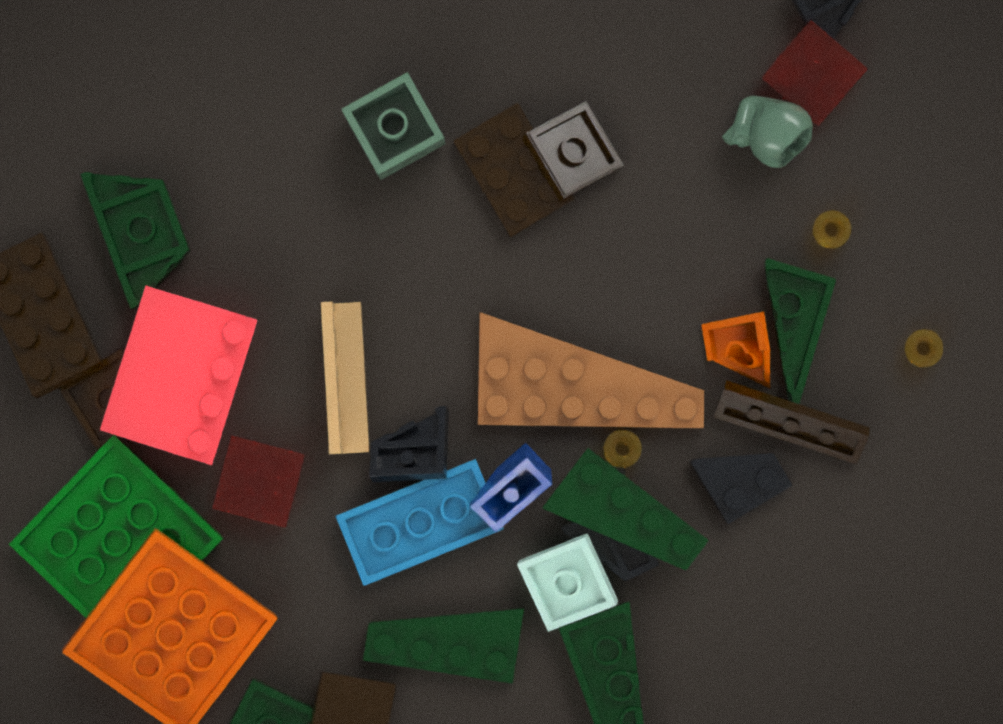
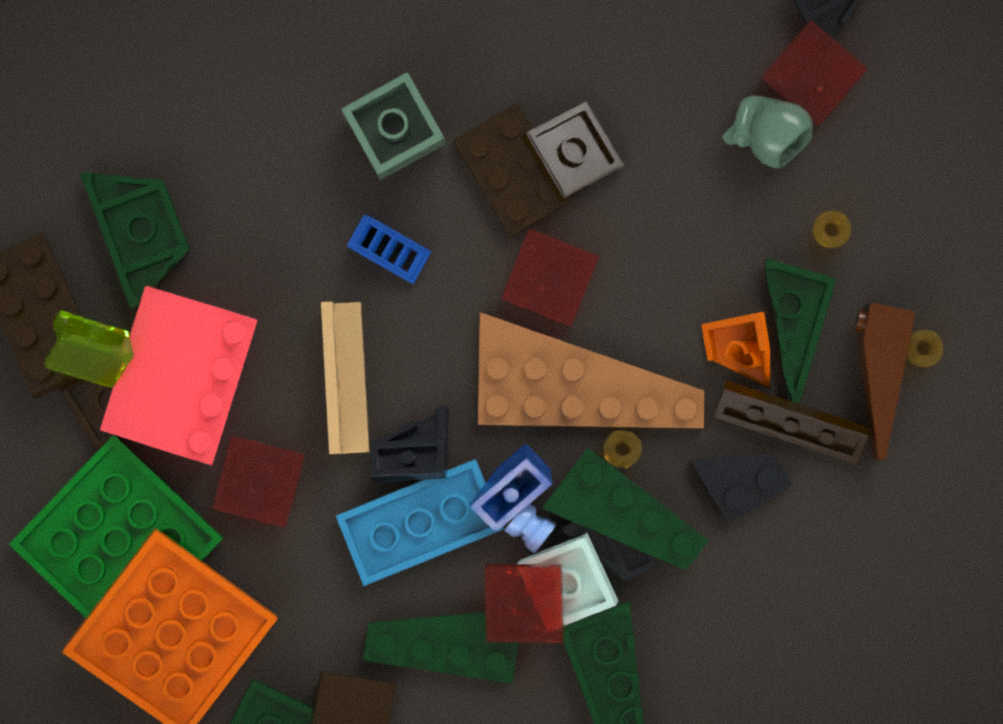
(89, 350): none -> clear neon green panel
(360, 234): none -> blue slope
(524, 603): none -> clear red plate
(530, 527): none -> light blue wheel
(550, 277): none -> clear red plate
(883, 354): none -> reddish brown slope

